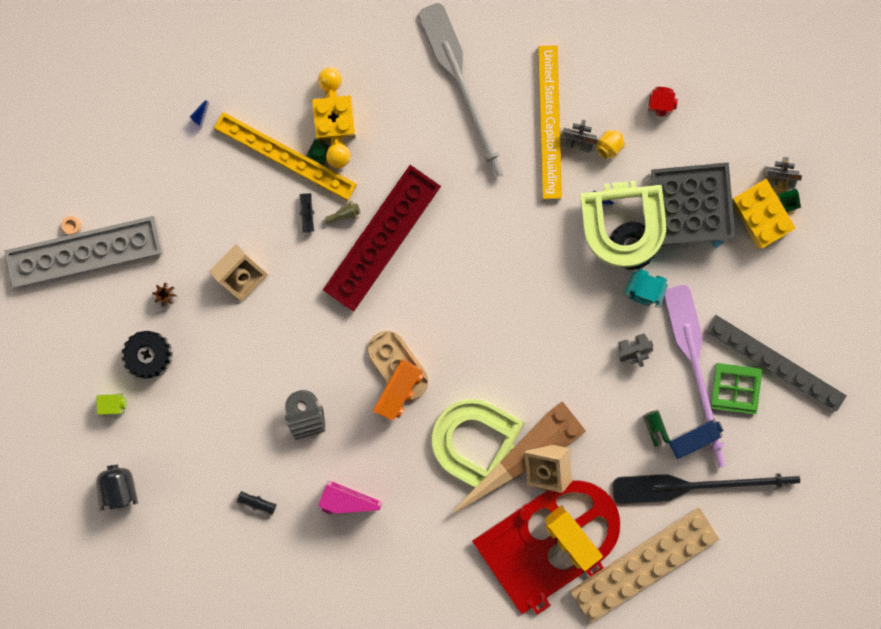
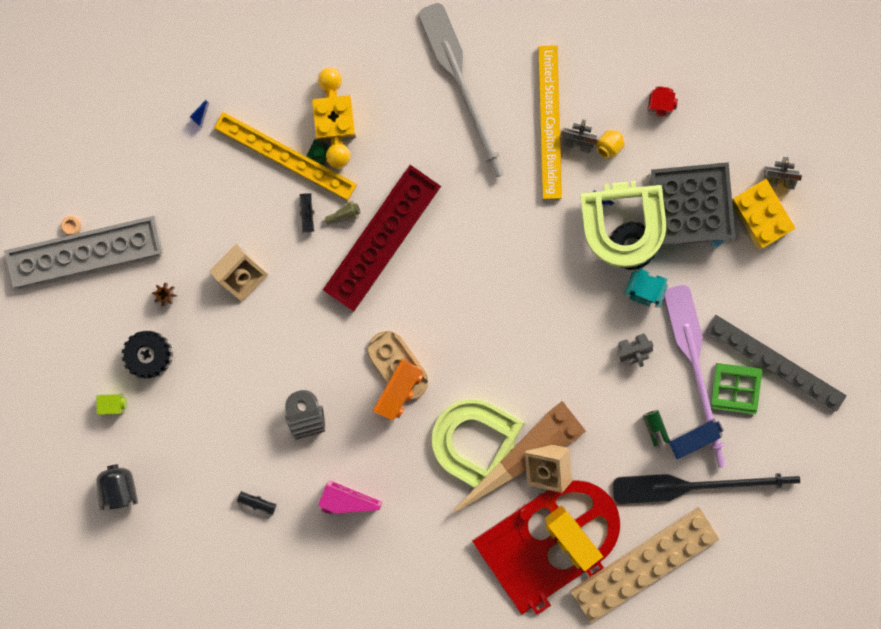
(790, 200): dark green plate -> none

